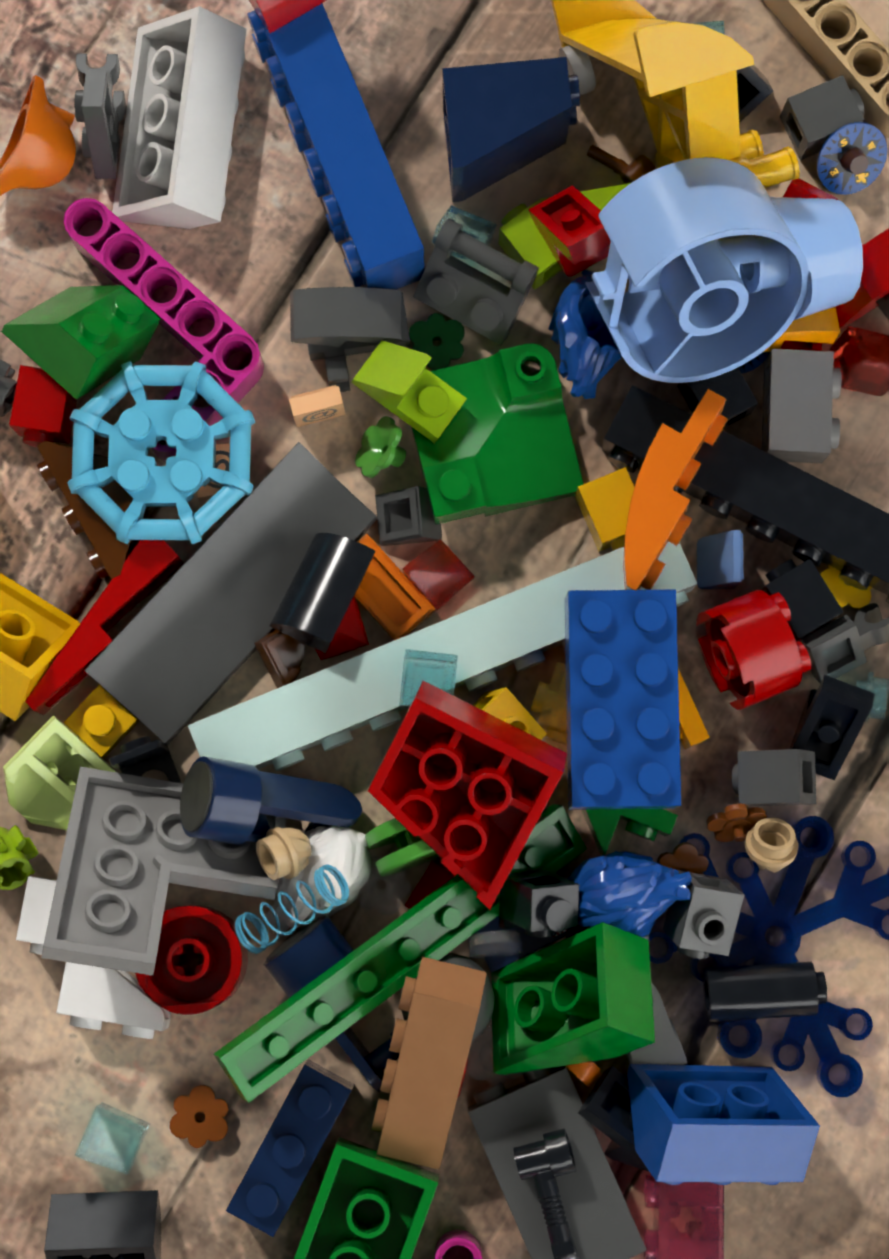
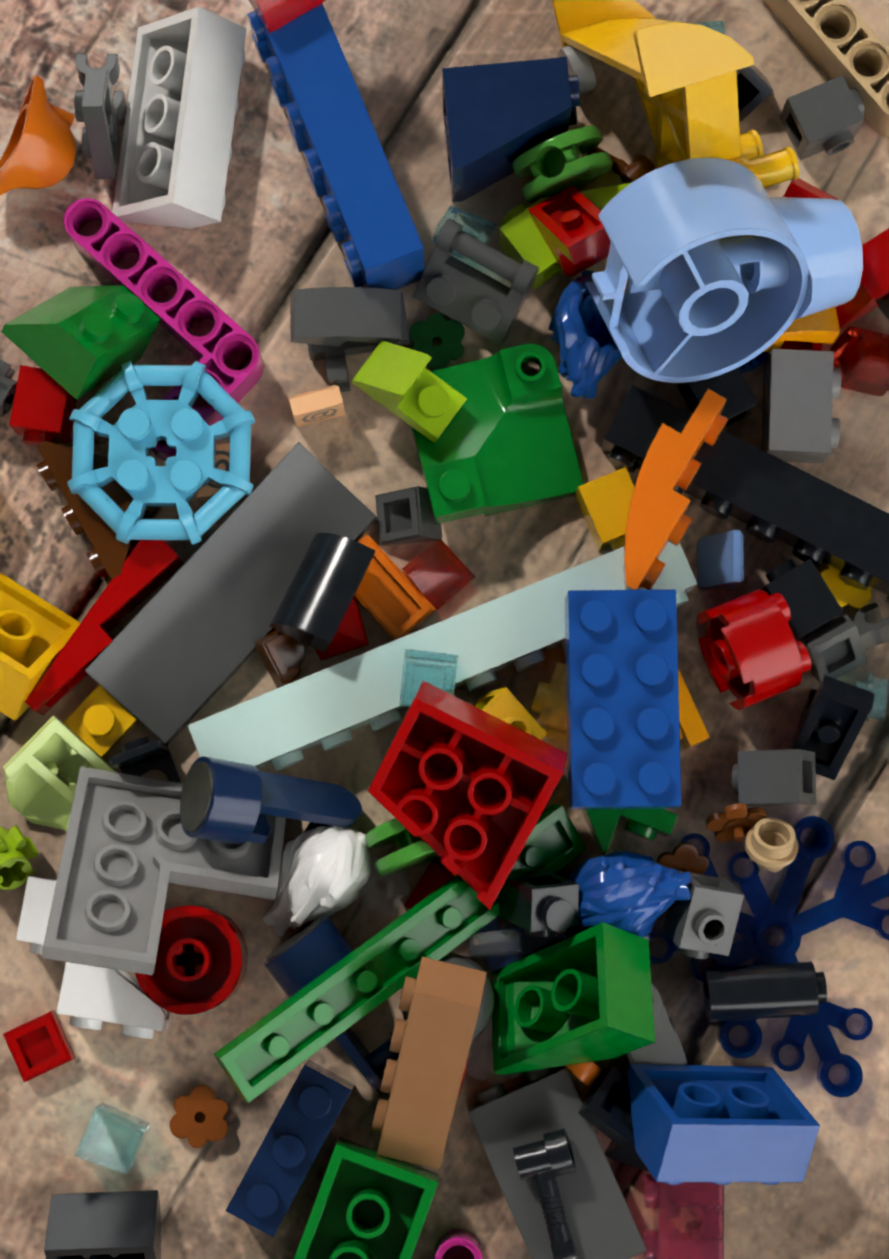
(39, 1046): none -> red tile
(283, 852): tan plate -> none
(323, 891): medium azure piece -> none
(380, 448): bright green plant -> none
(560, 163): none -> bright green head
(852, 158): piece -> none

